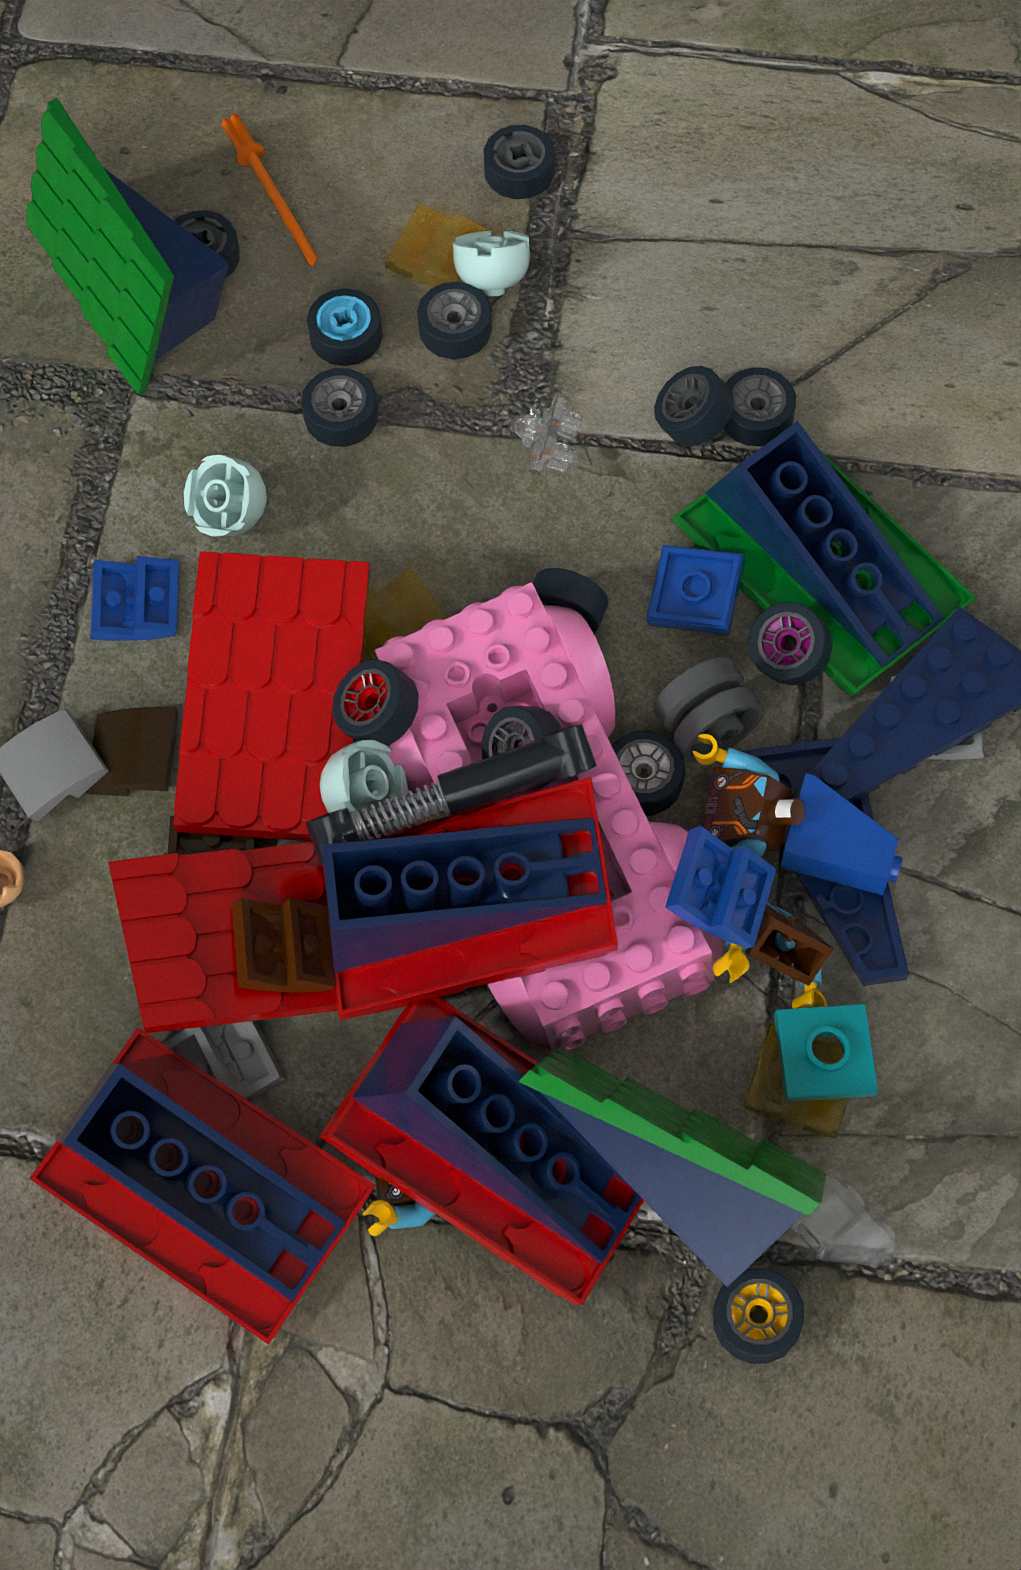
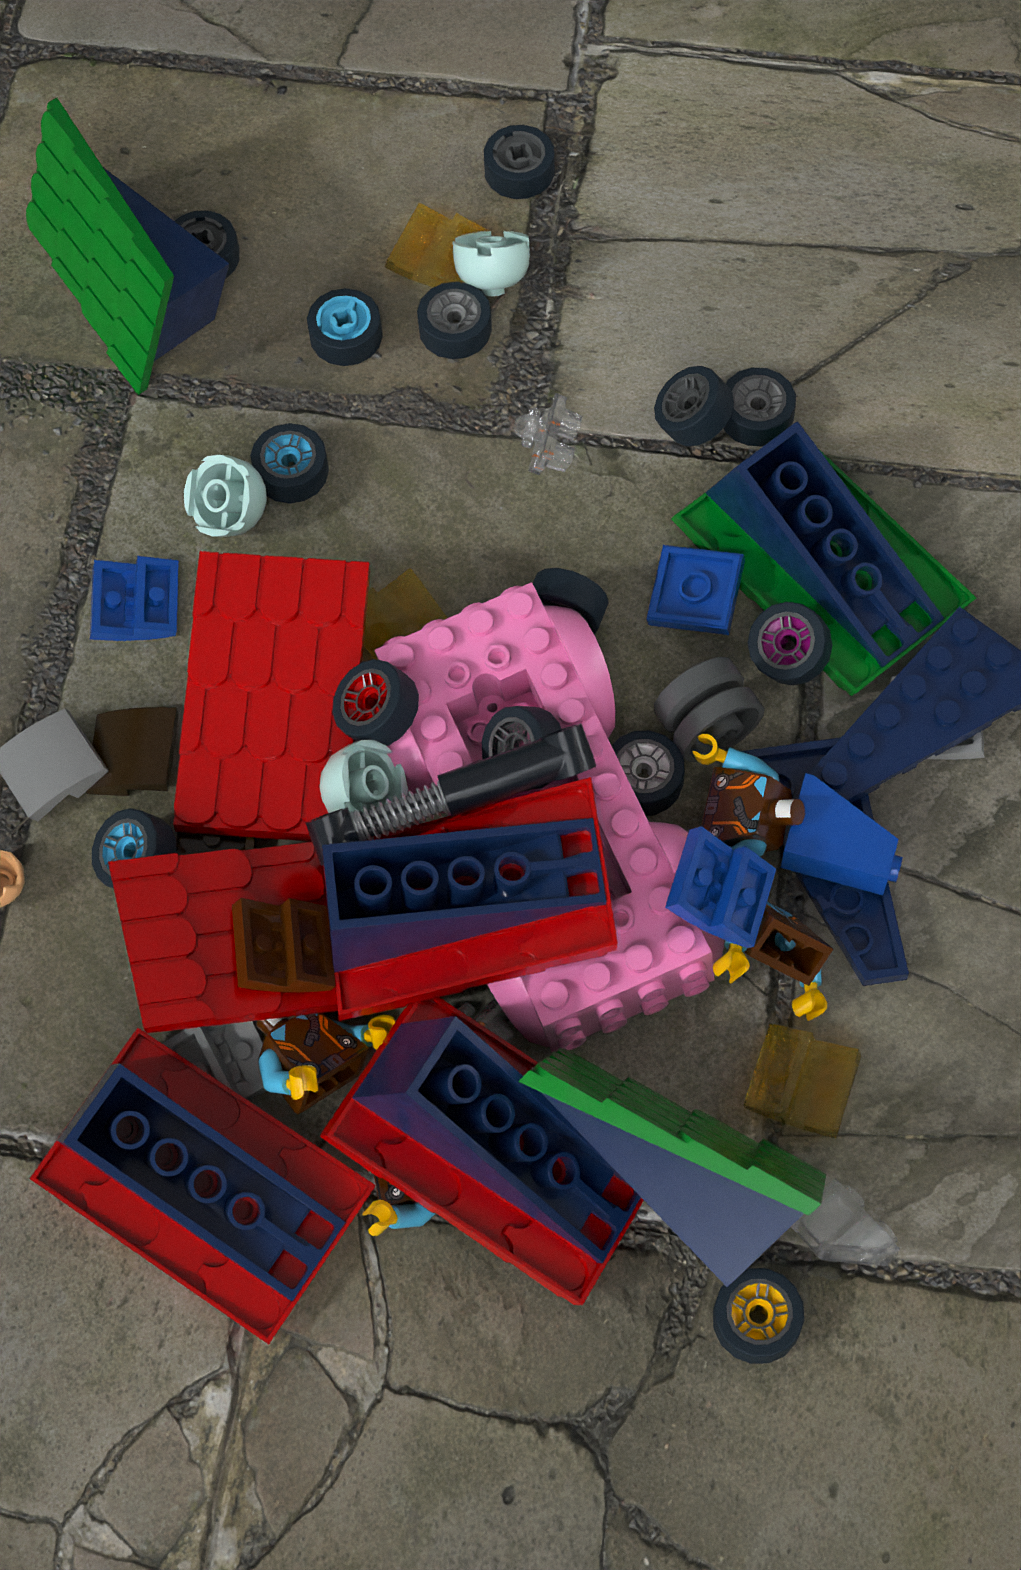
(130, 836): none -> wheel
(249, 154): orange piece -> none
(290, 444): none -> wheel
(315, 1055): none -> torso
(330, 392): wheel -> none
(807, 1077): teal piece -> none

